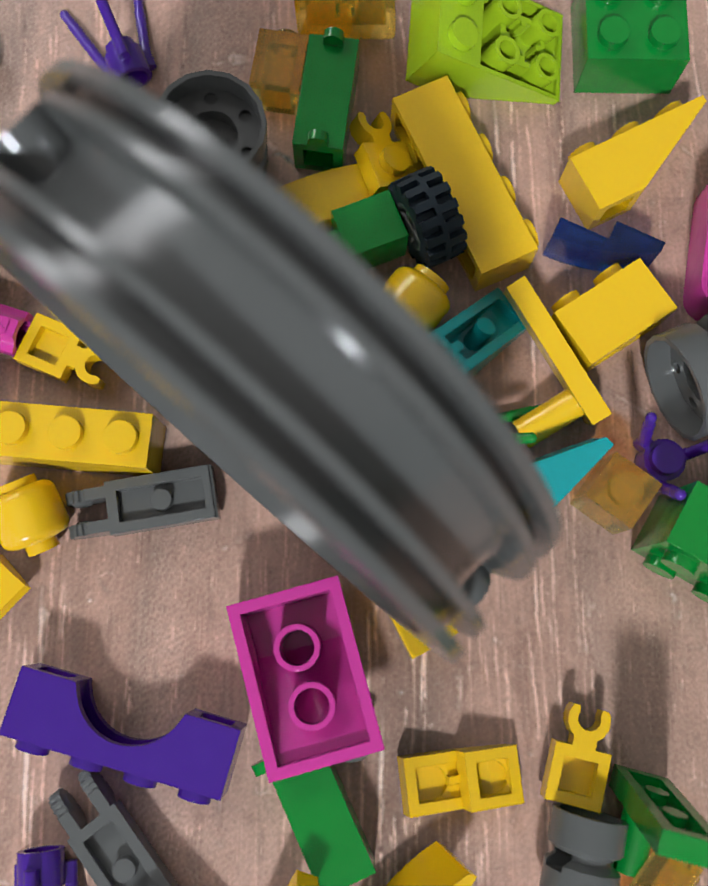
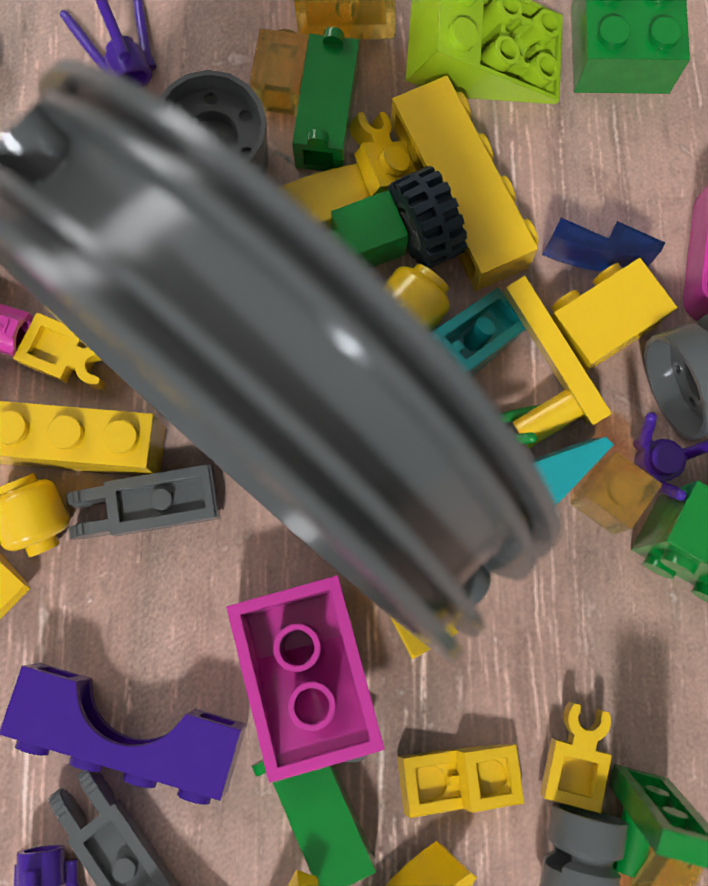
(612, 175): yellow slope -> none

